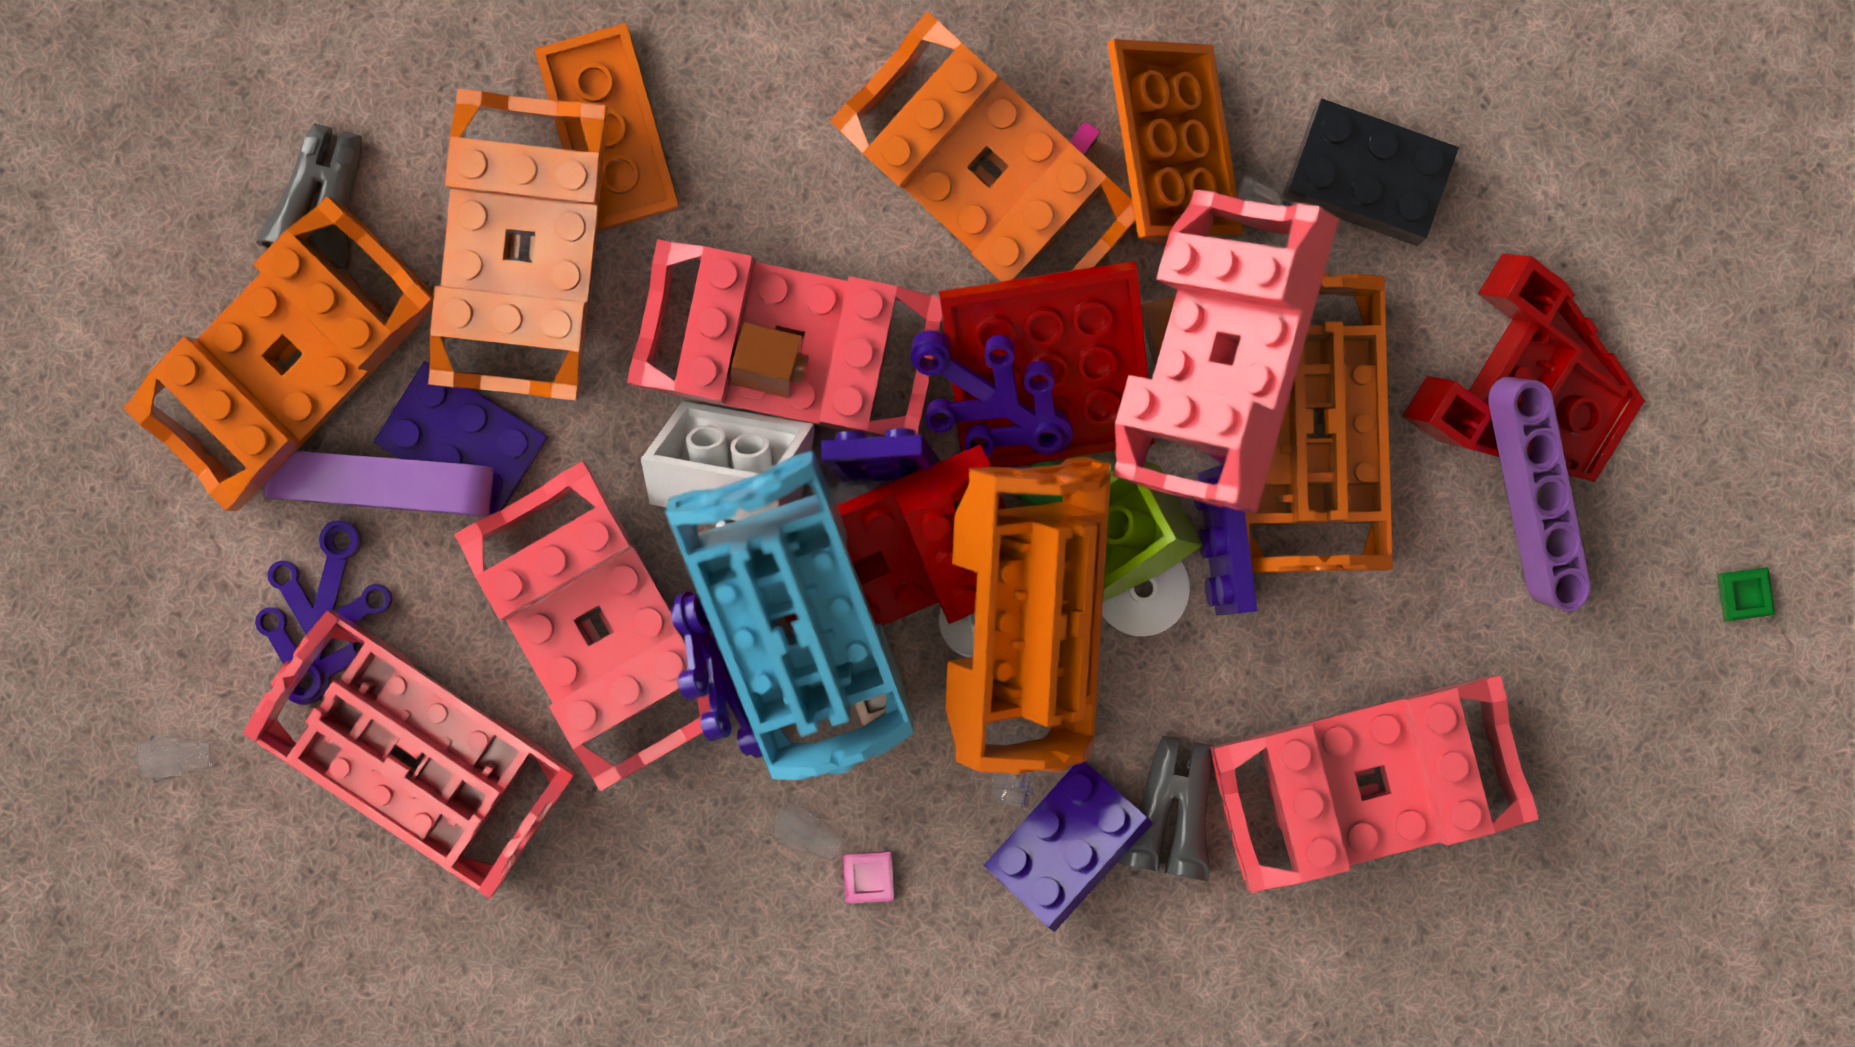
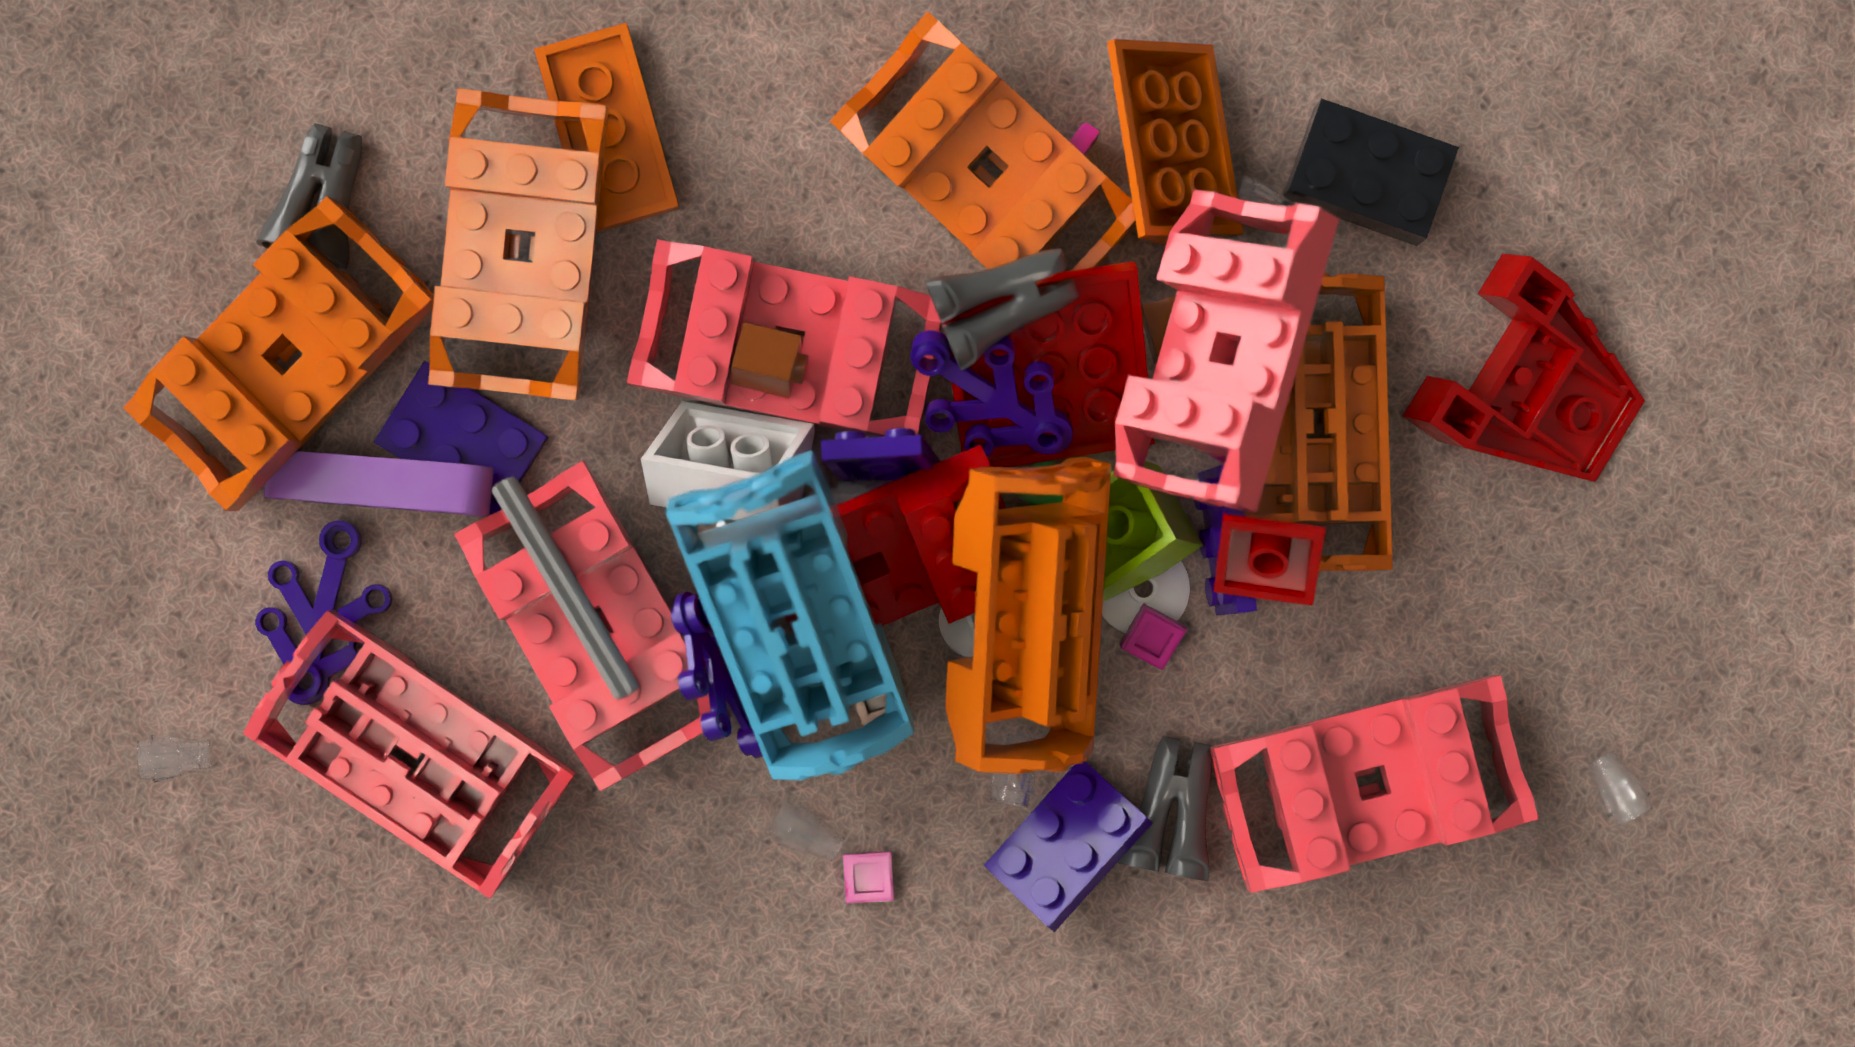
(565, 588): none -> light grey axle
(978, 332): none -> dark grey piece
(1153, 636): none -> dark pink tile
(1269, 559): none -> red slope
(1523, 478): medium lavender beam -> none
(1619, 789): none -> clear cone
(1746, 594): green tile -> none

